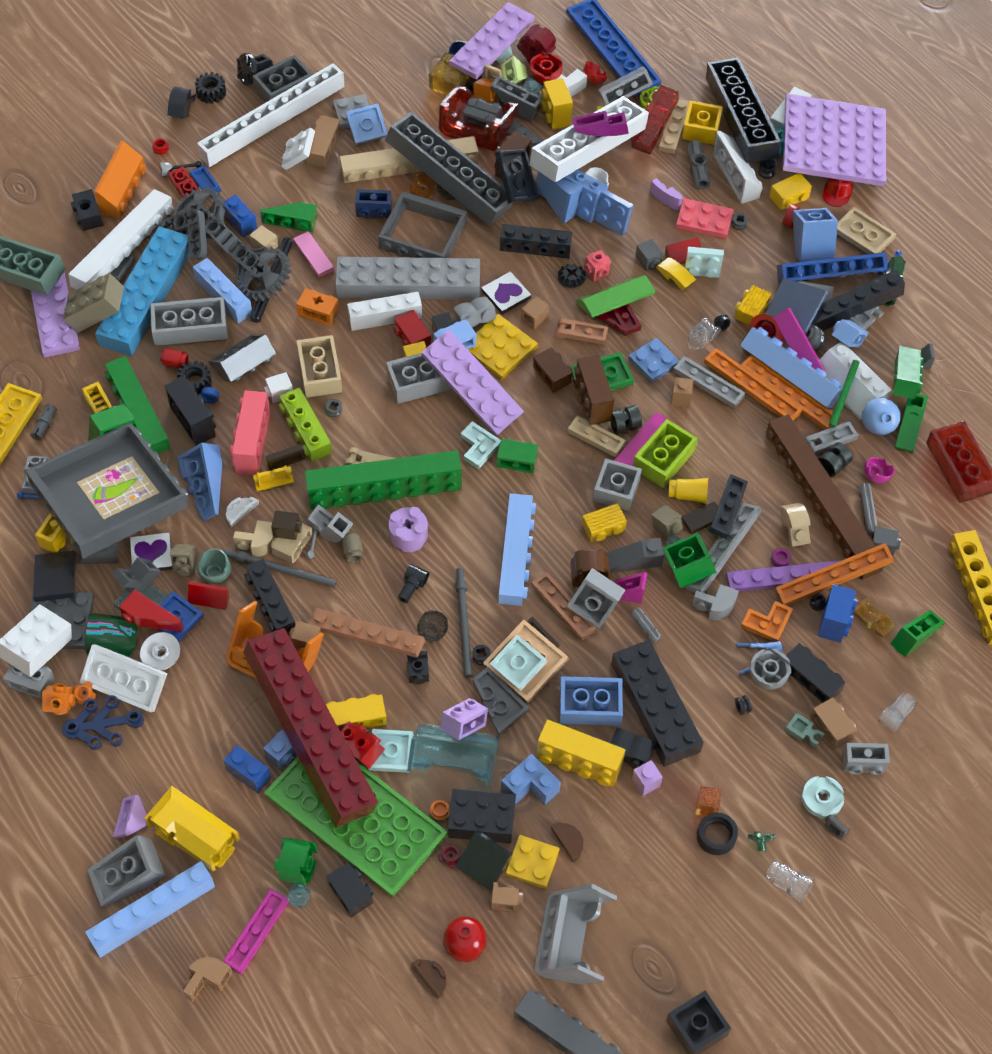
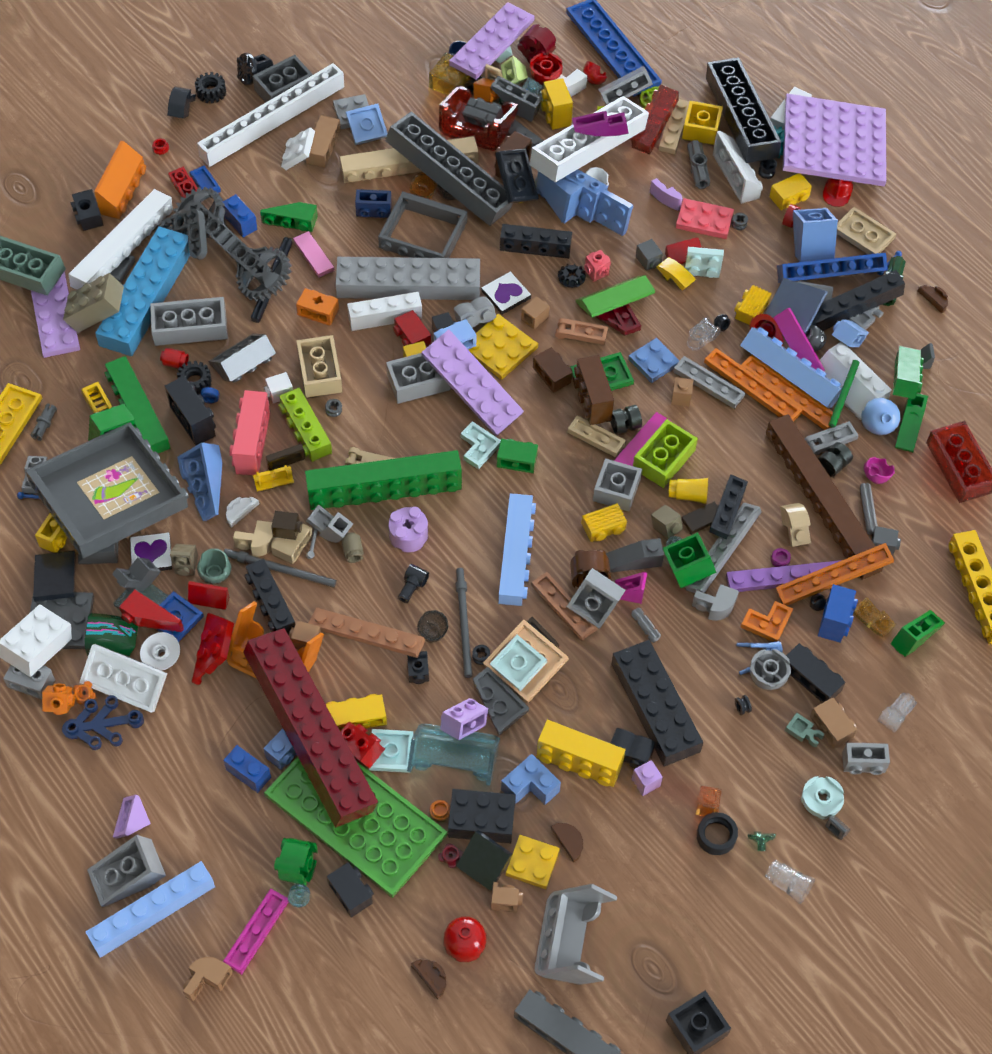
(166, 167): hinge -> none
(192, 829): yellow brick -> none
(213, 646): none -> red wing
(218, 285): light blue brick -> none
(263, 237): tan brick -> none
(591, 701): medium blue brick -> none
(935, 296): none -> reddish brown tile

